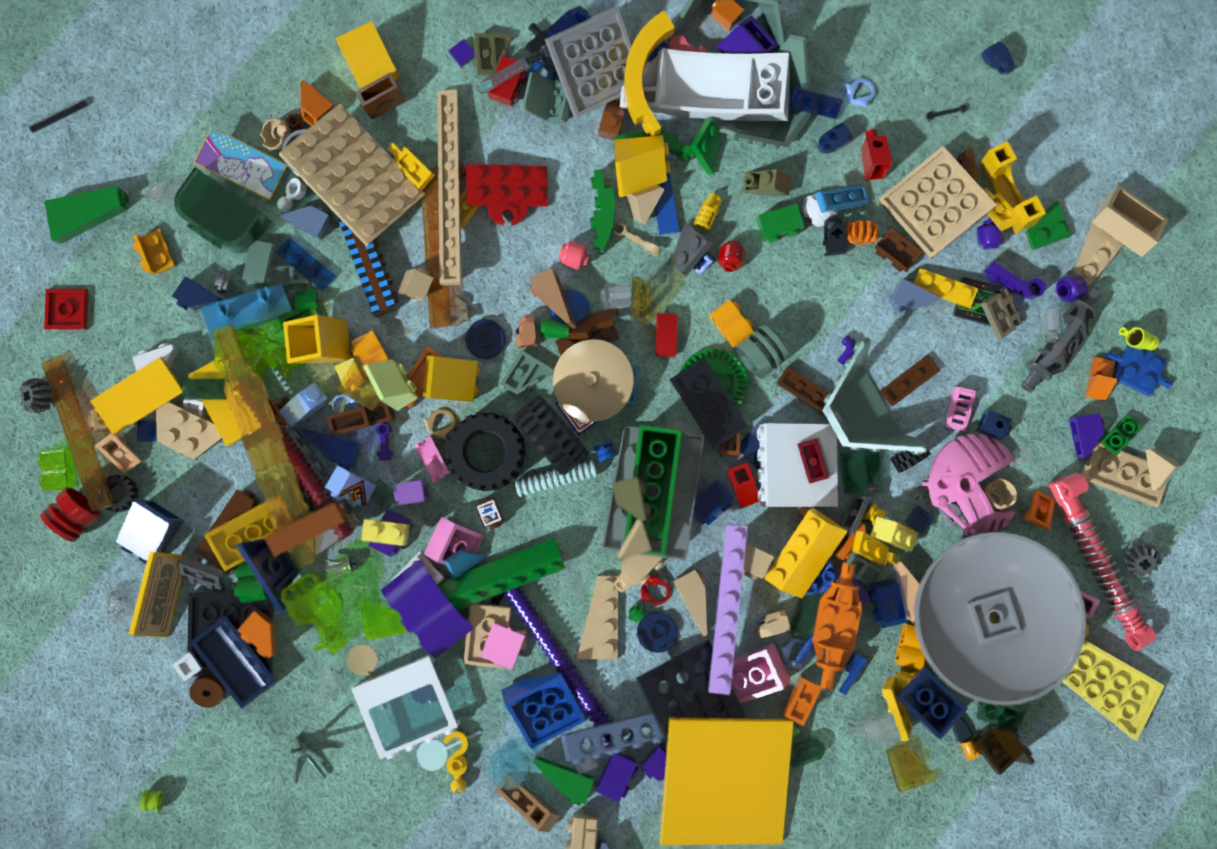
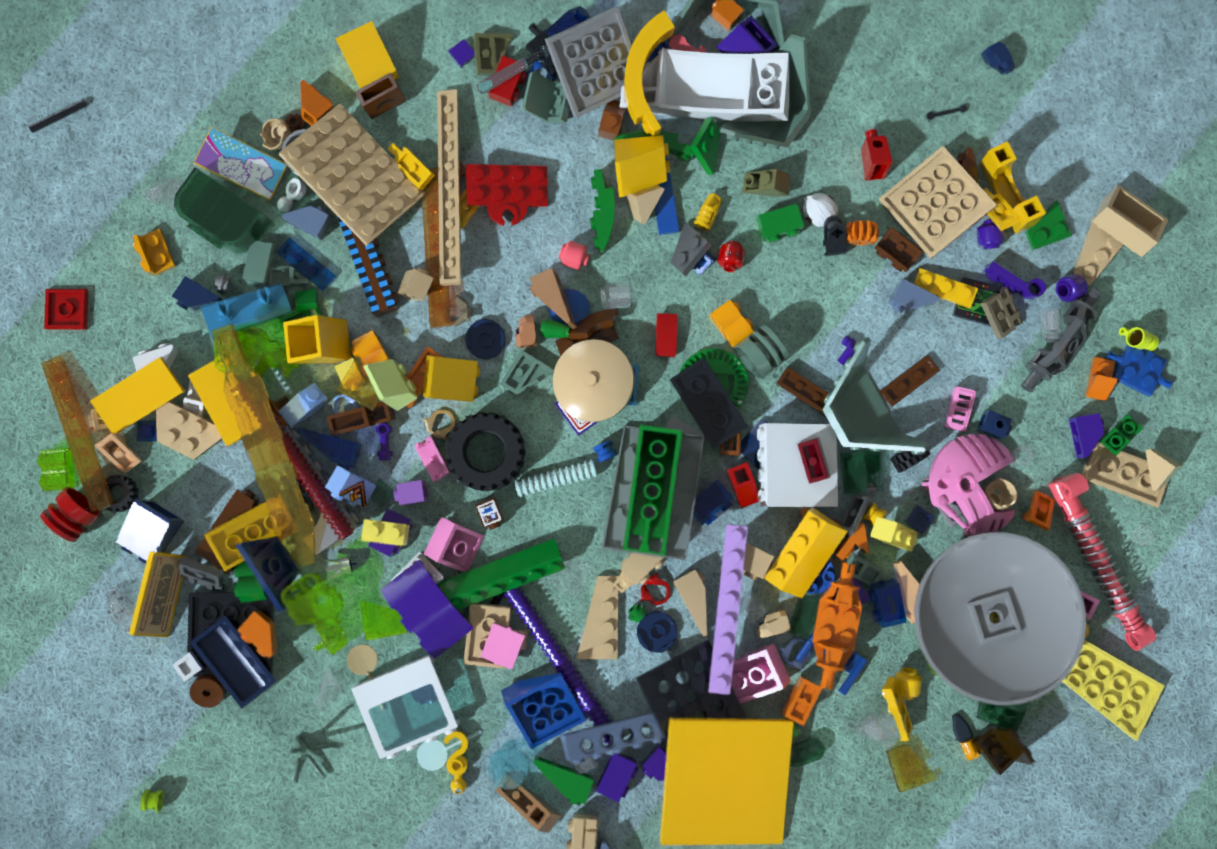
(36, 395): dark grey gear -> none
(83, 211): green slope -> none
(203, 389): clear green plate -> none
(306, 527): dark orange slope -> none
(462, 562): dark azure tile -> none
(551, 435): black tyre -> none
(630, 497): olive slope -> none
(636, 542): tan slope -> none
(640, 301): clear yellow tile -> none
(649, 247): tan piece -> none
(815, 103): clear blue tile -> none
(834, 139): dark blue rock -> none
(842, 198): dark azure tile -> none
(860, 101): light blue piece -> none
(873, 549): yellow hinge -> none
(909, 650): light orange brick -> none
(931, 703): dark blue slope -> none
(1142, 559): dark grey gear -> none

